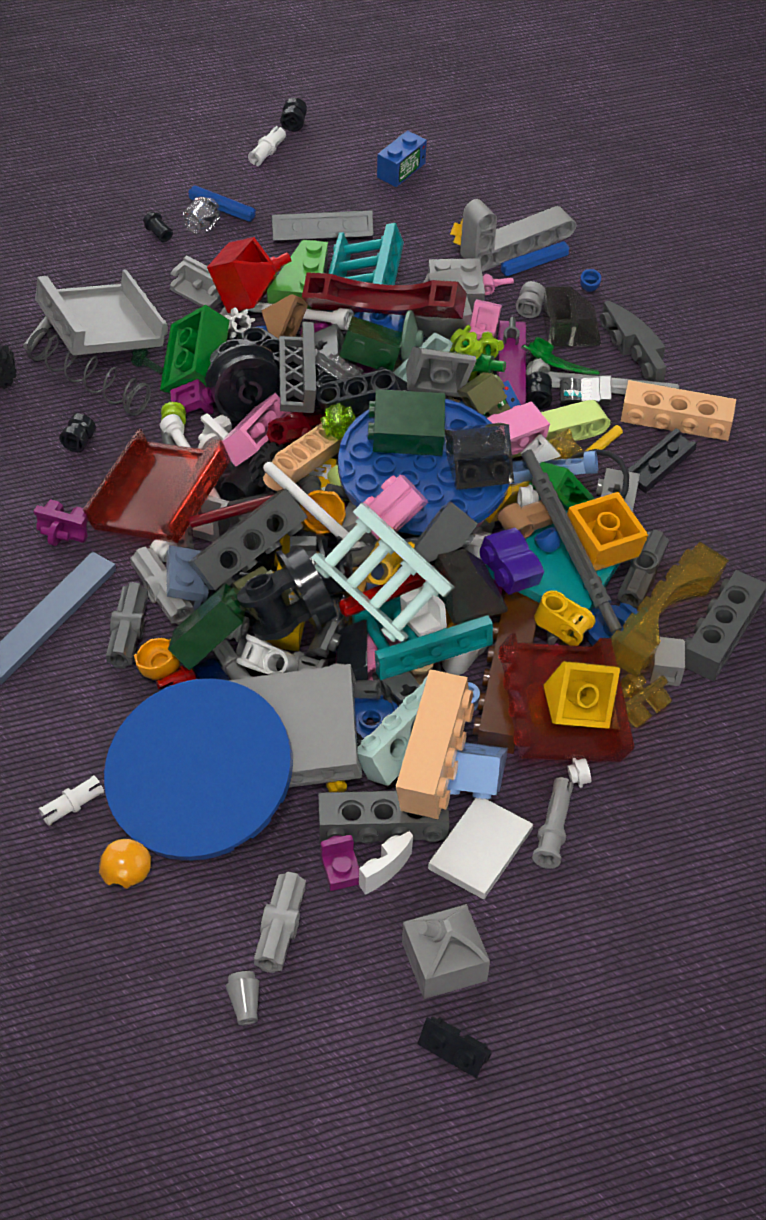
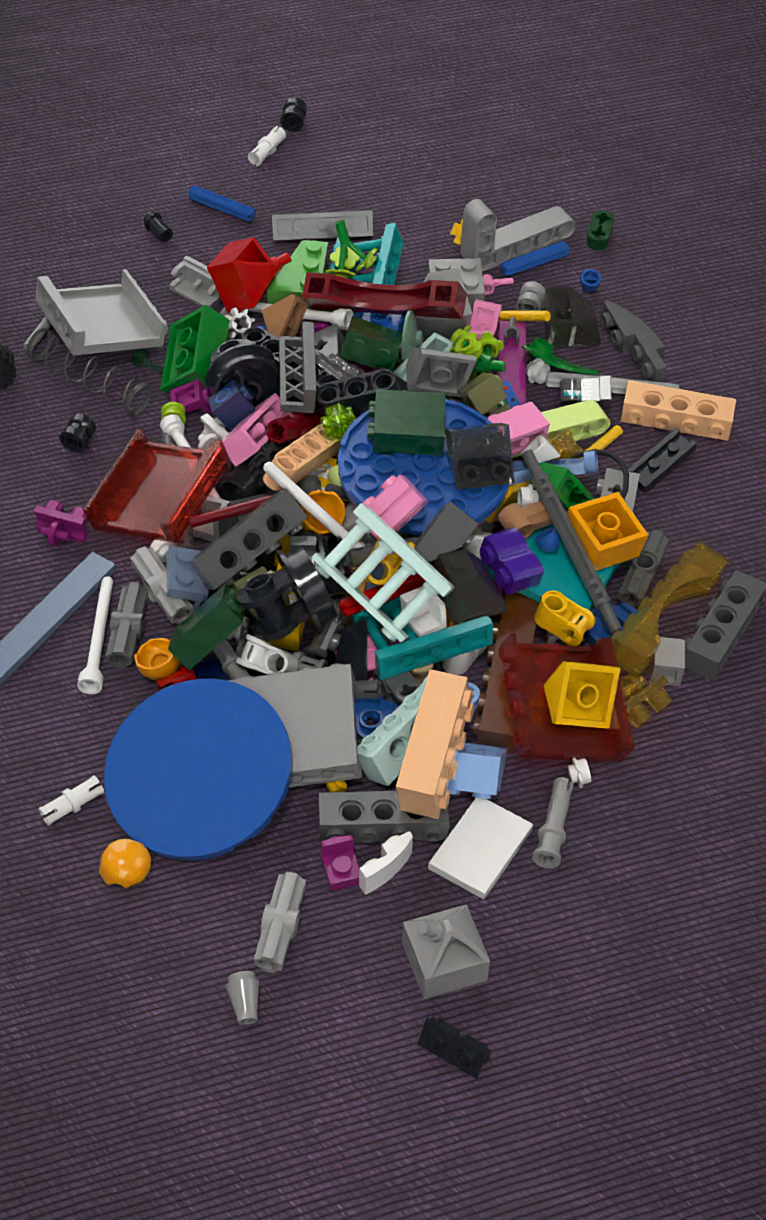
(91, 679): none -> white piece
(201, 215): clear head -> none
(232, 403): none -> dark blue brick
(348, 254): none -> plant
(401, 158): blue brick -> none
(525, 315): none -> yellow bar
(539, 389): black wheel -> none
(596, 228): none -> dark green beam

